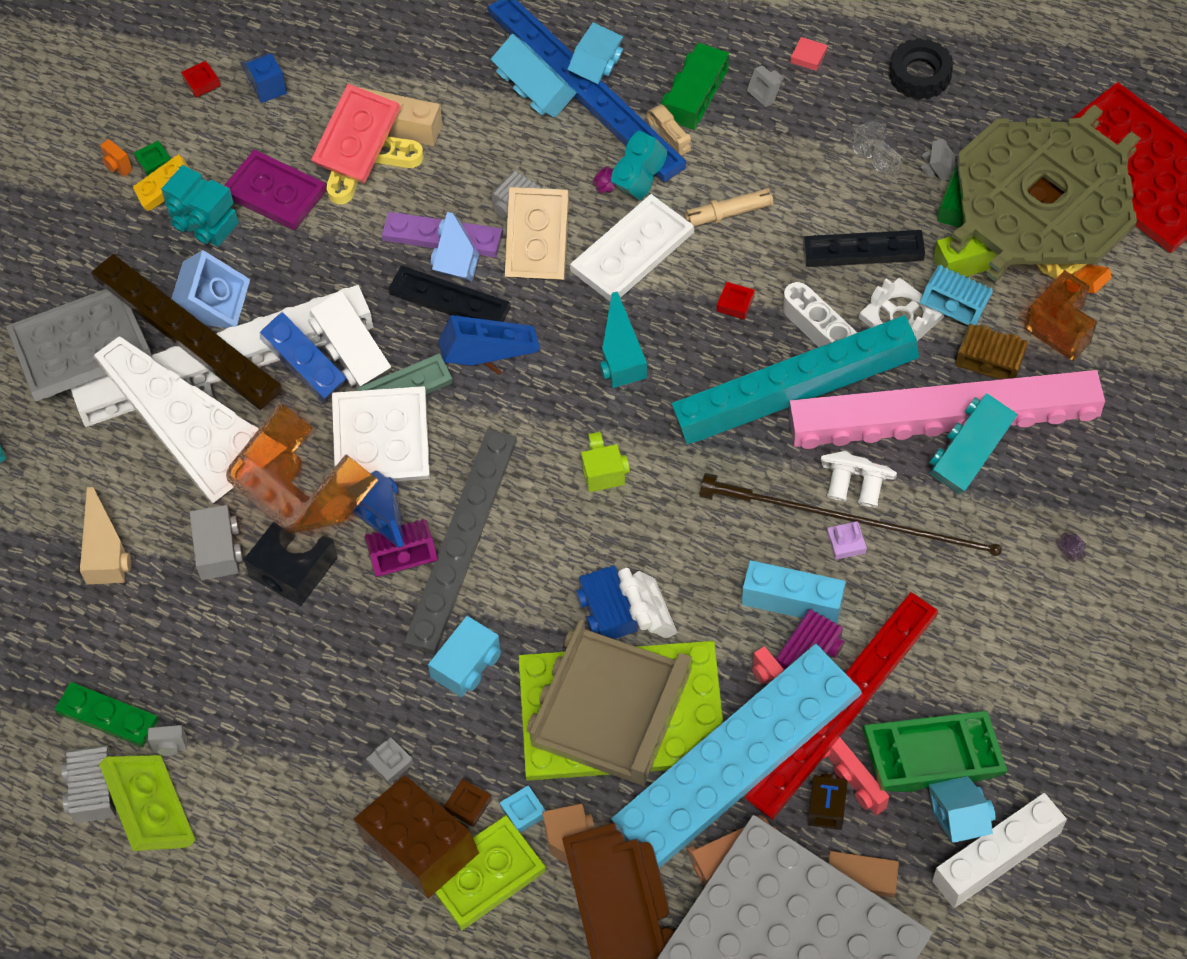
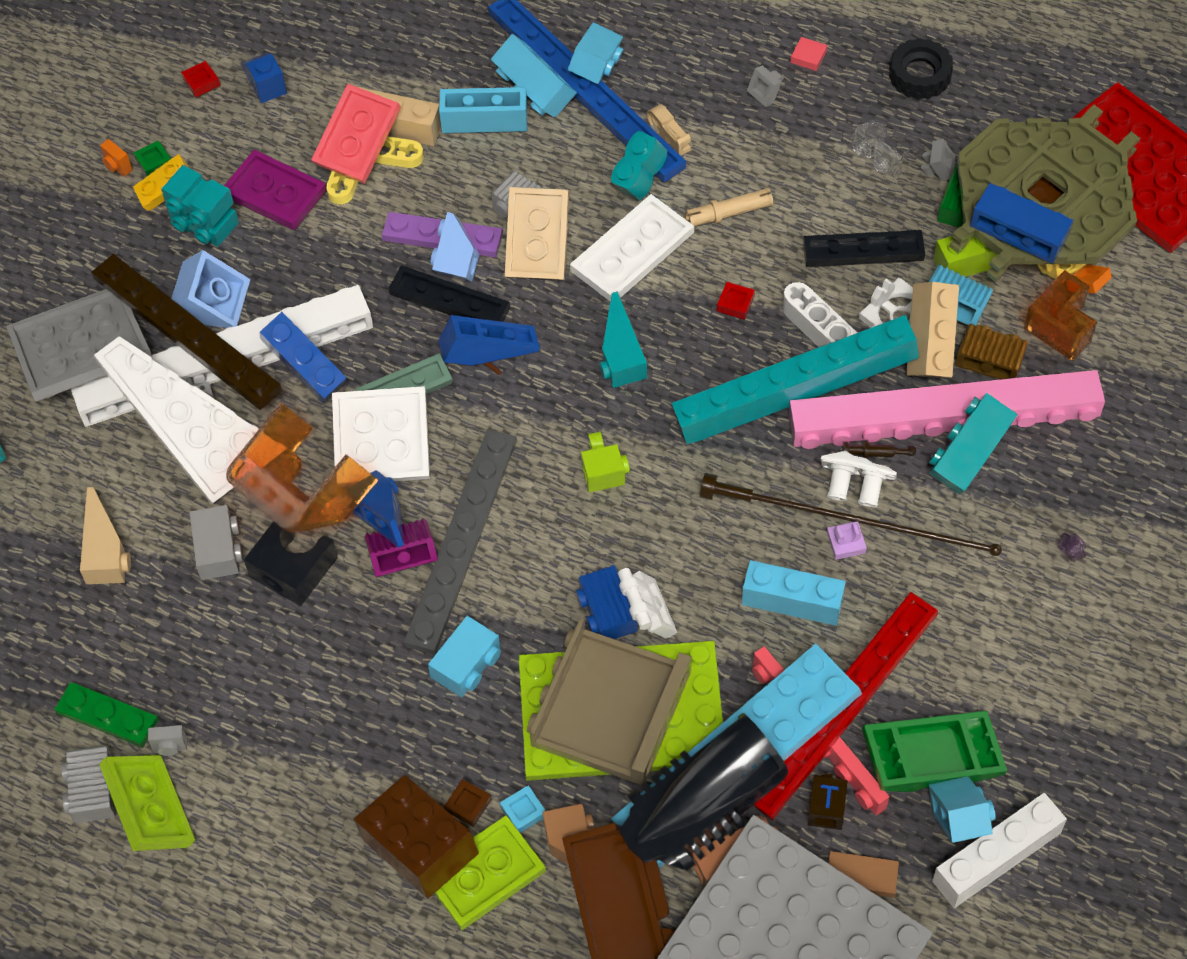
(348, 340): white brick -> none
(389, 761): light grey tile -> none
(483, 110): none -> medium azure brick
(603, 180): magenta plate -> none
(696, 85): green brick -> none
(702, 796): none -> black connector
(810, 631): magenta brick -> none
(876, 450): none -> dark brown piece
(935, 329): none -> tan brick
(1021, 222): none -> blue brick

